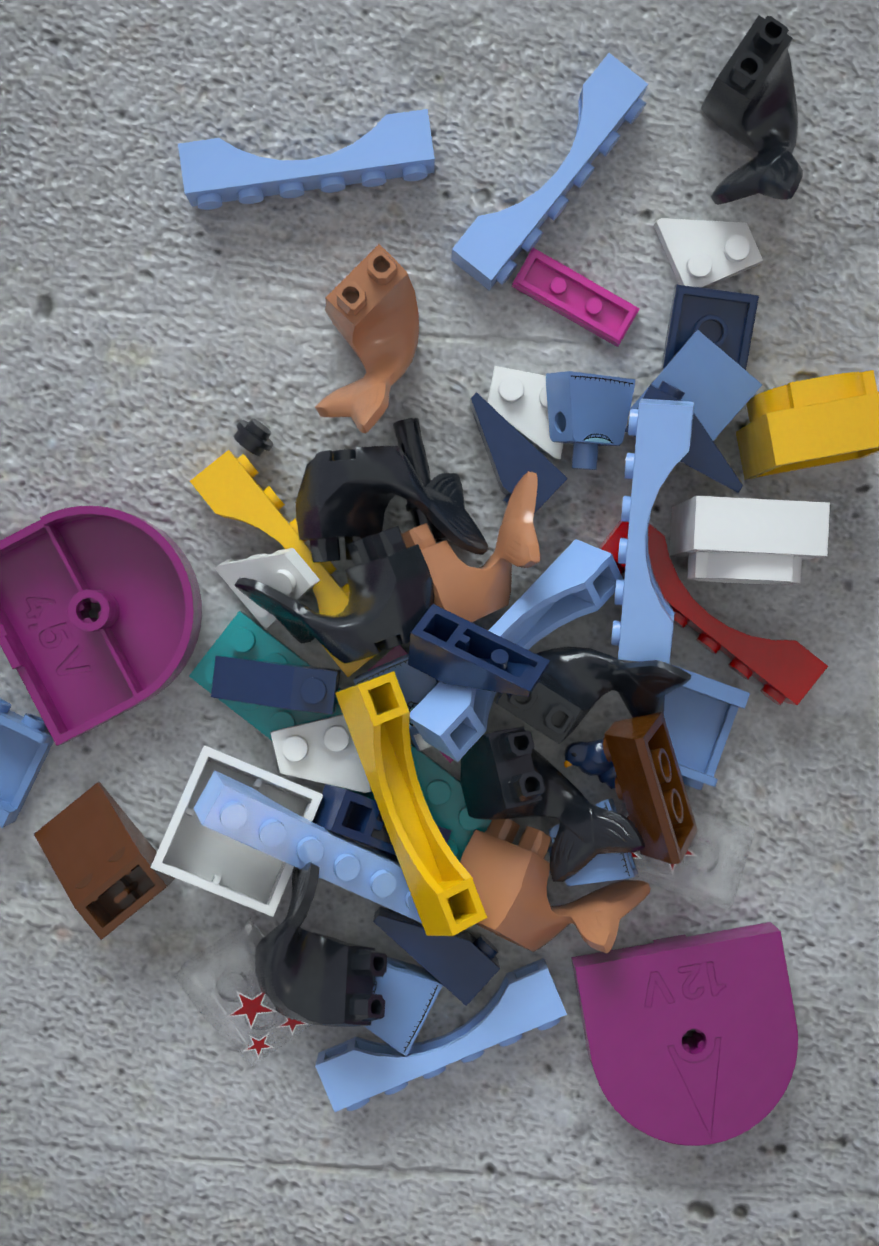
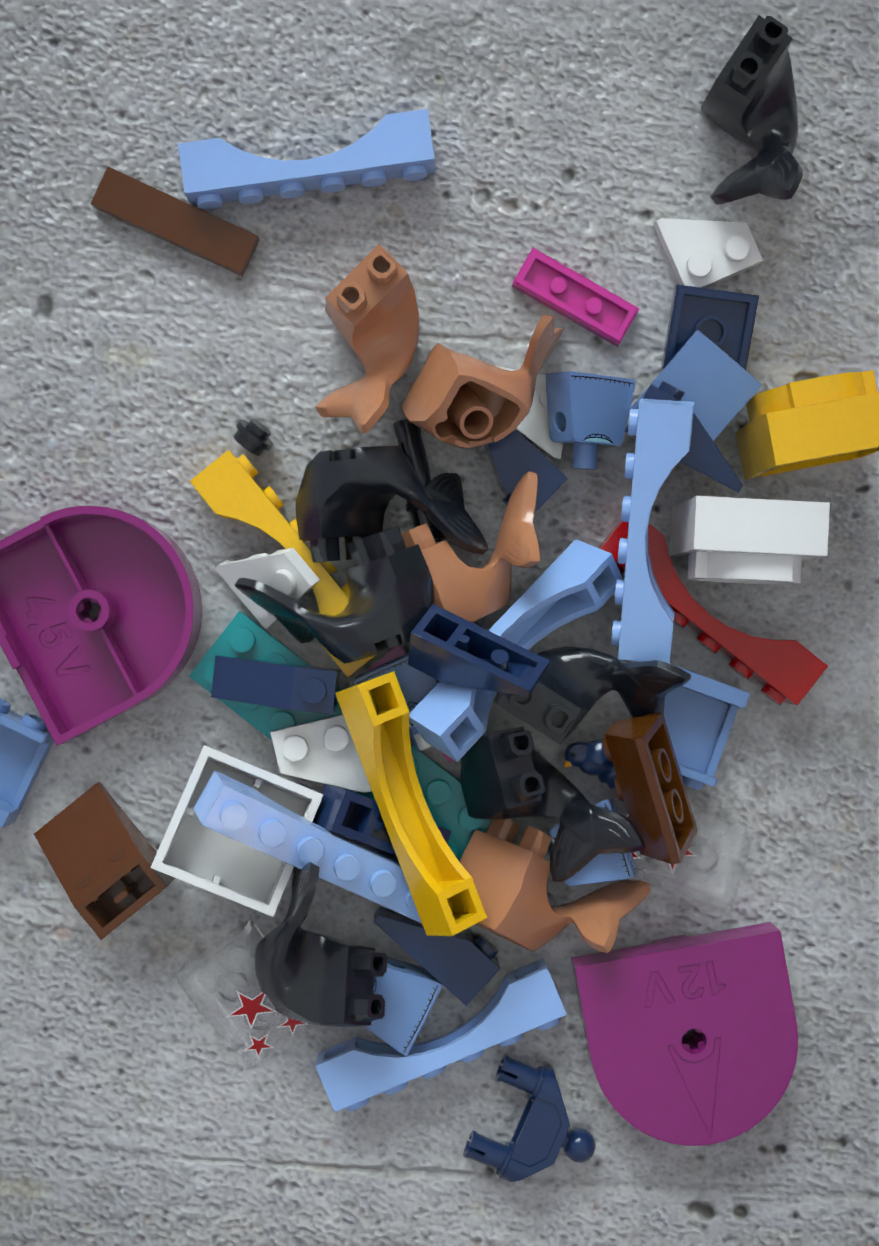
(175, 221): none -> reddish brown tile
(474, 401): none -> nougat hips
(496, 239): light blue arch -> none
(539, 1131): none -> dark blue connector

